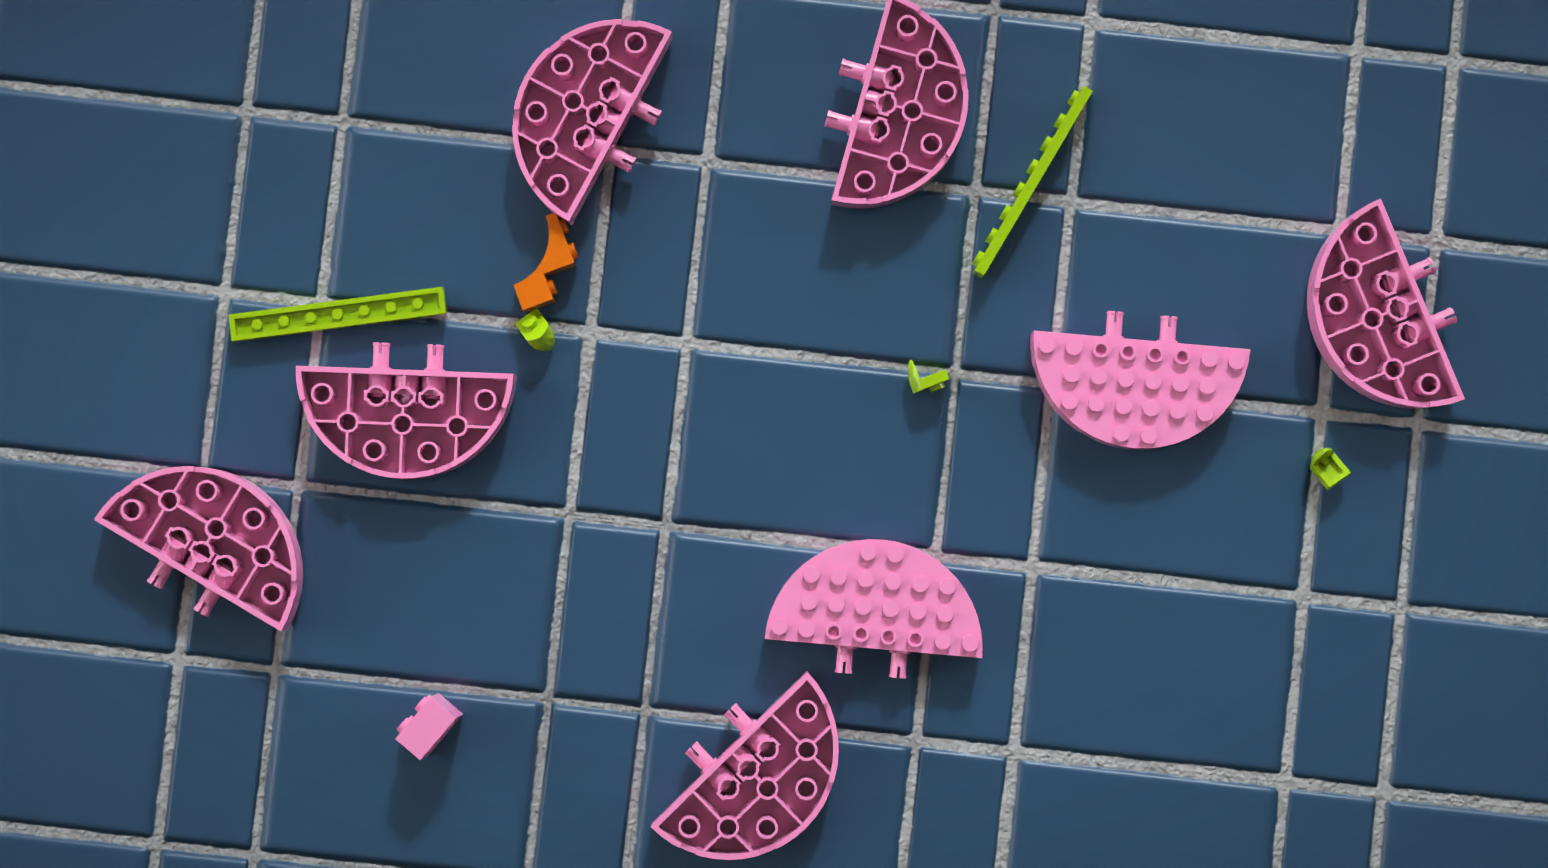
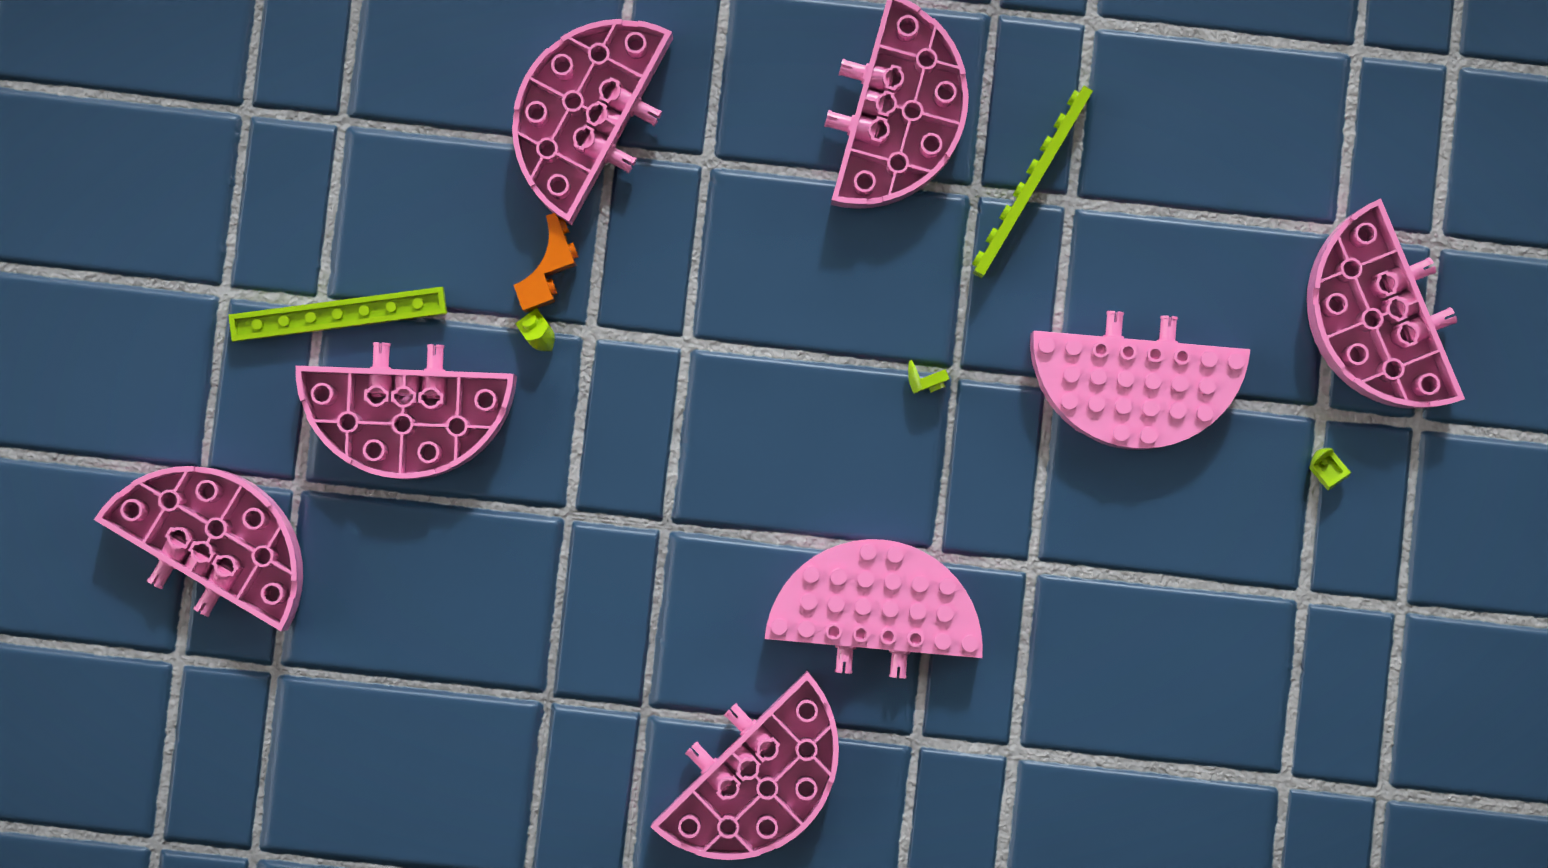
(429, 726): bright pink brick -> none

